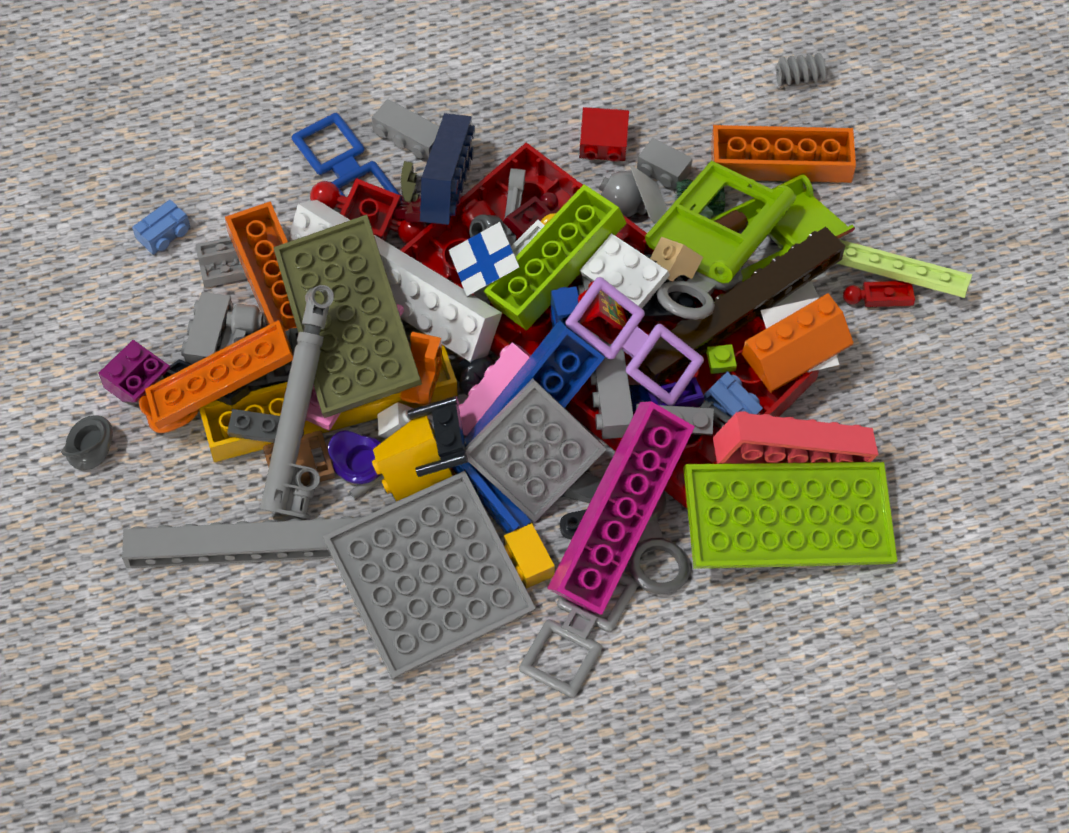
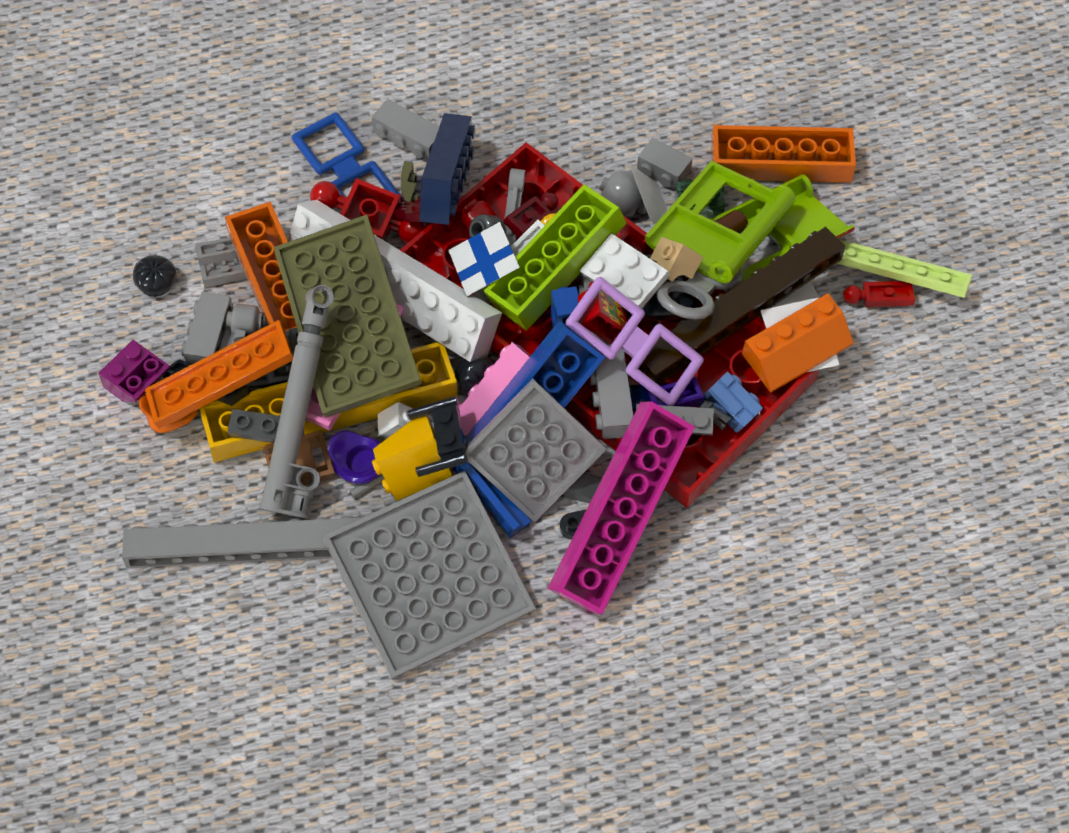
(88, 442): dark grey piece -> none
(154, 275): none -> black piece
(161, 227): medium blue brick -> none
(428, 359): orange panel -> none
(529, 556): yellow brick -> none
(576, 629): light grey bar -> none
(604, 134): red piece -> none
(653, 540): flat silver bar -> none
(721, 359): lime plate -> none
(789, 440): coral brick -> none
(789, 514): lime plate -> none
(799, 68): light grey piece -> none

